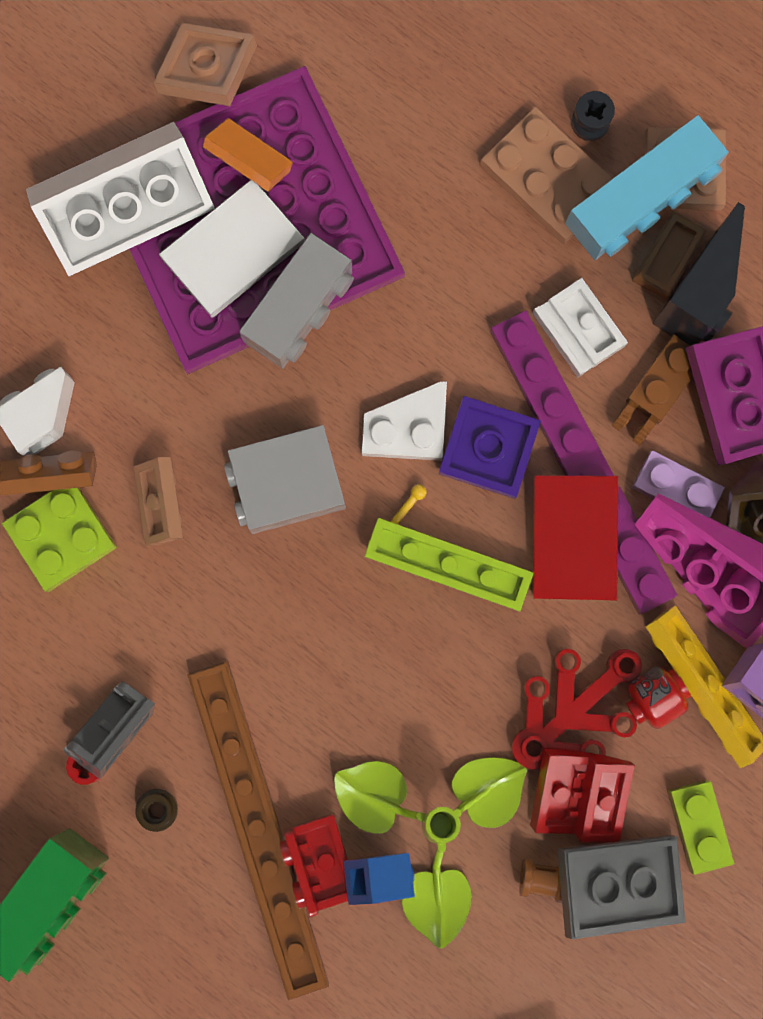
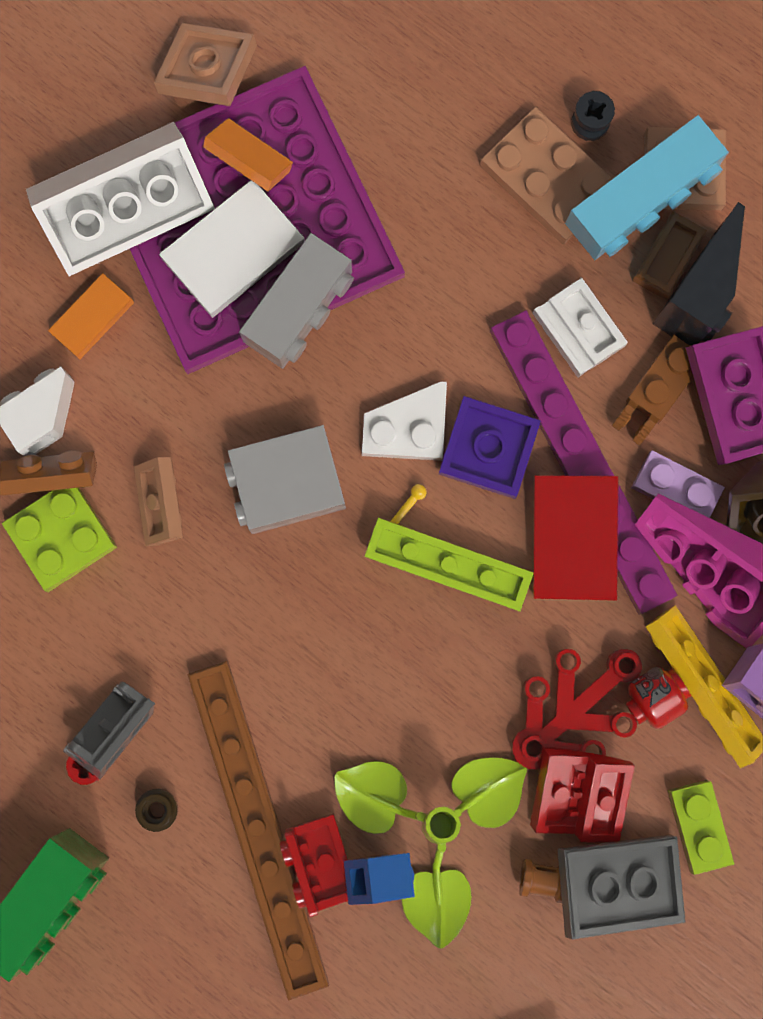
(91, 316): none -> orange tile

